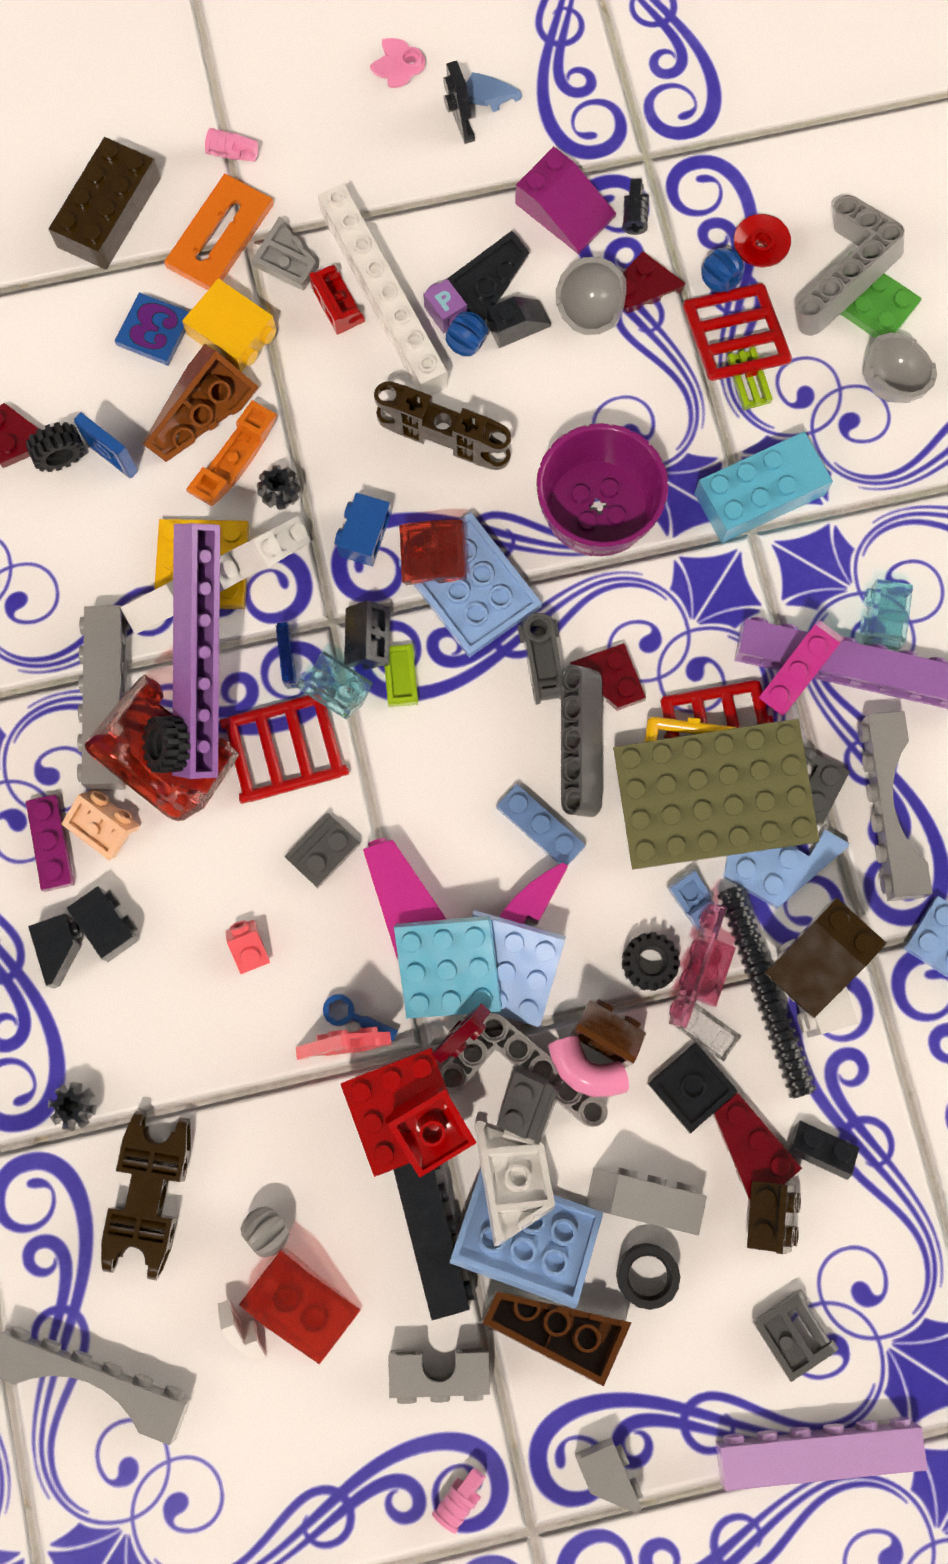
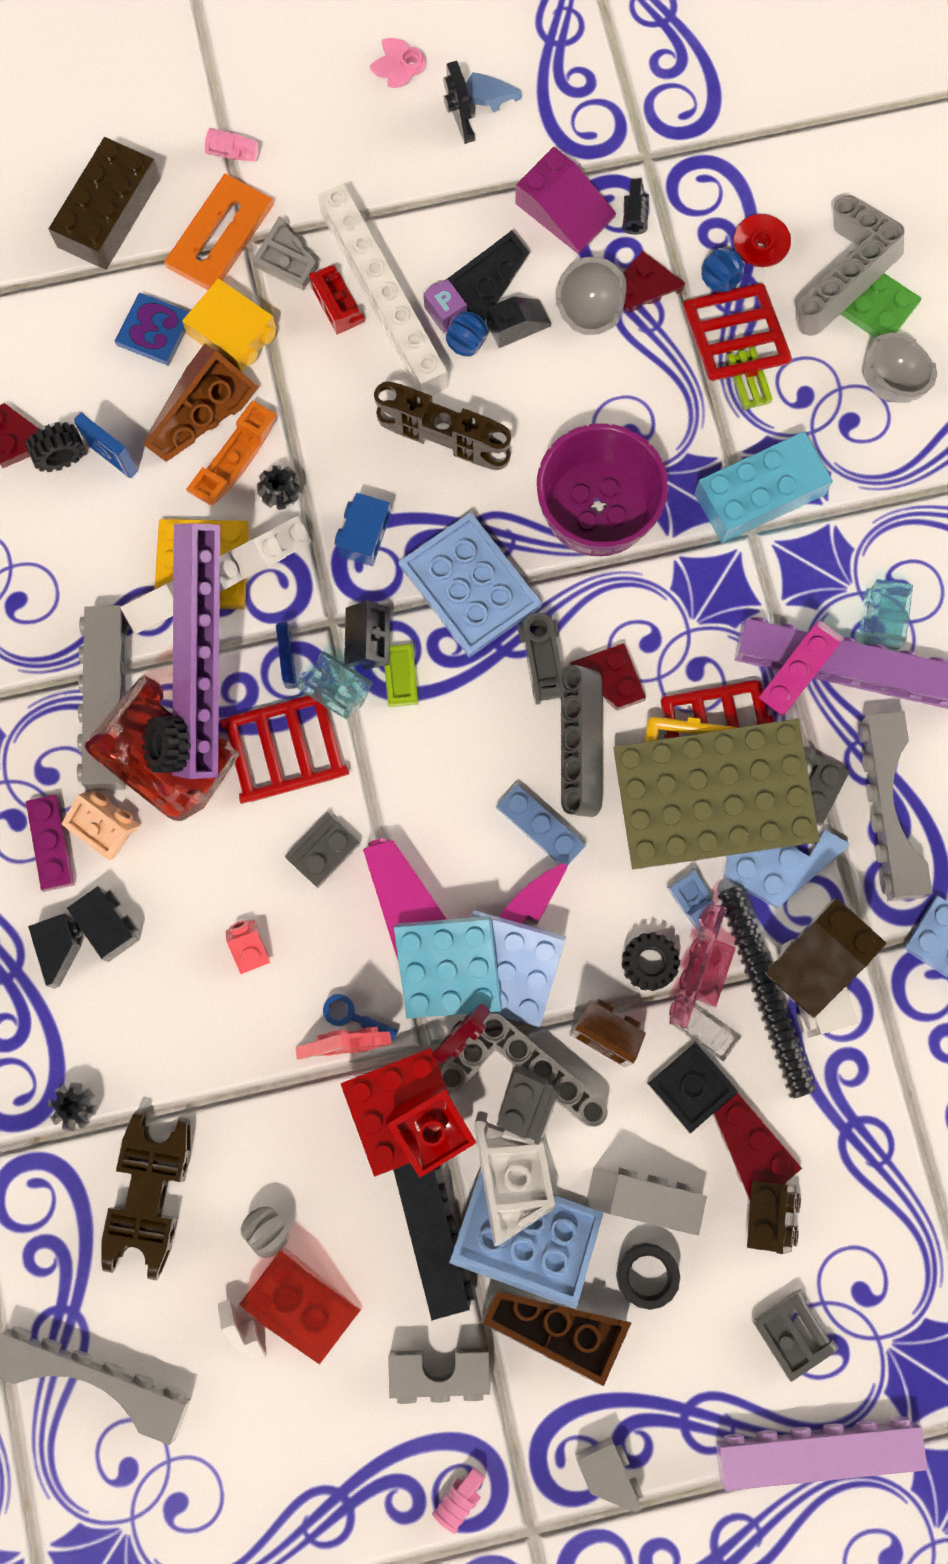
(432, 551): clear red slope -> none
(583, 1075): bright pink cylinder -> none
(823, 1150): black plate -> none

